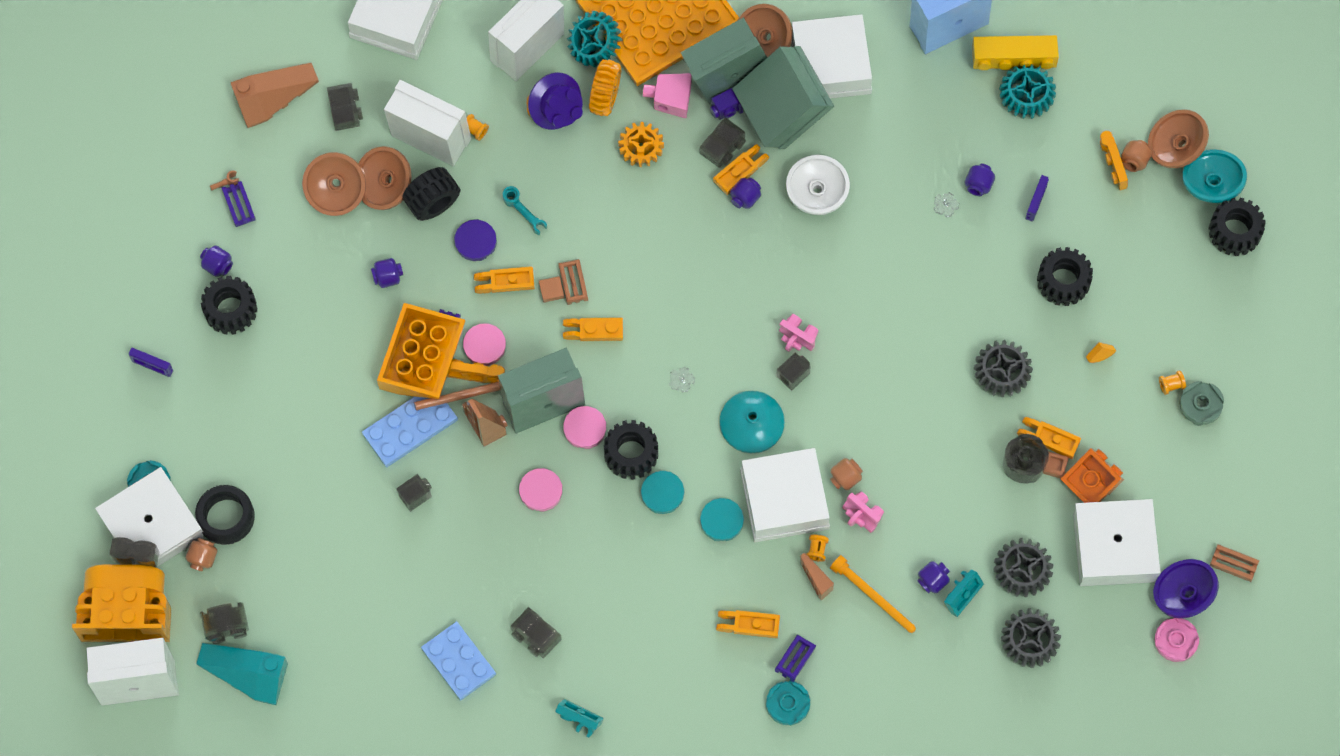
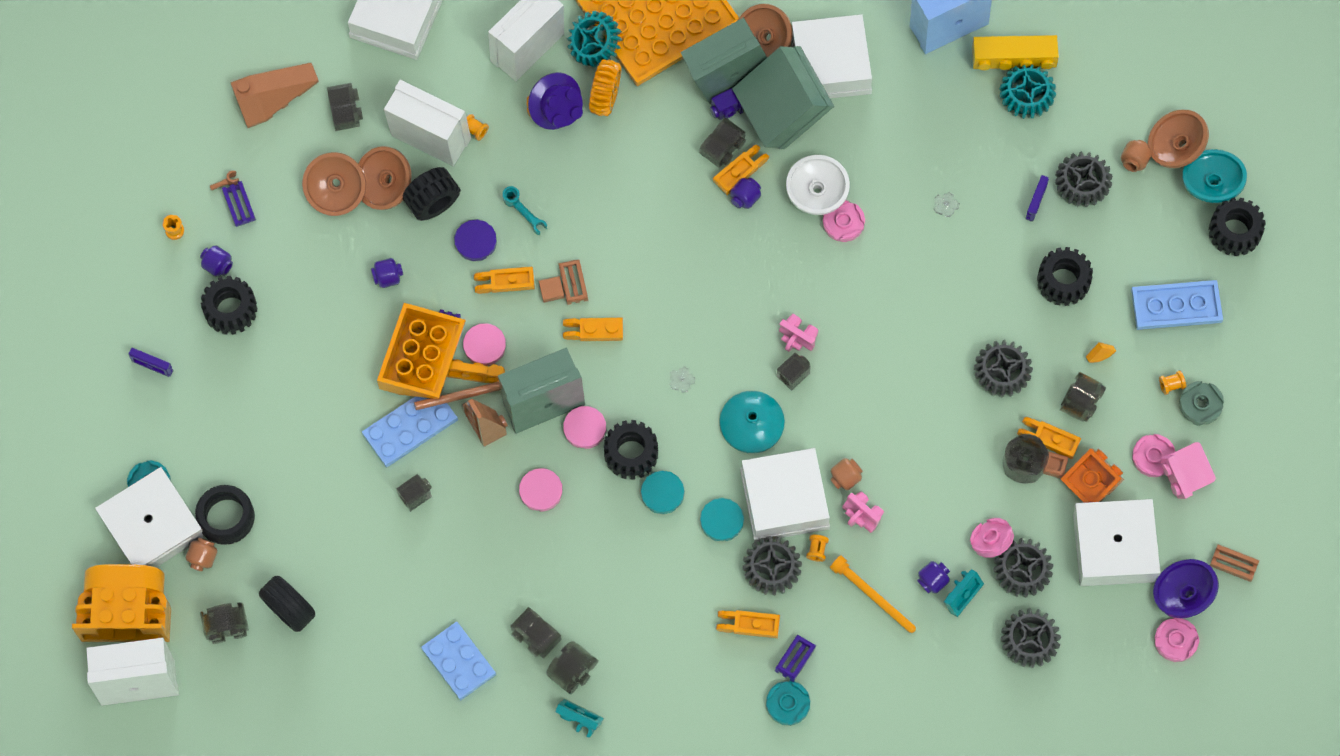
(130, 552): clear smoke brick -> none
(178, 231): none -> light orange bush
(250, 671): teal wedge -> none
(287, 603): none -> black tyre
(571, 667): none -> clear smoke brick
(640, 135): light orange gear -> none
(670, 93): bright pink torso -> none
(780, 565): none -> dark grey gear
(818, 579): nougat slope -> none
(845, 222): none -> bright pink tile
(979, 179): dark purple head -> none
(992, 537): none -> bright pink tile
(1081, 397): none -> clear smoke brick
(1096, 189): none -> dark grey gear
(1113, 158): light orange hinge -> none
(1148, 453): none -> bright pink tile
(1177, 305): none -> light blue plate
(1187, 470): none -> bright pink bracket

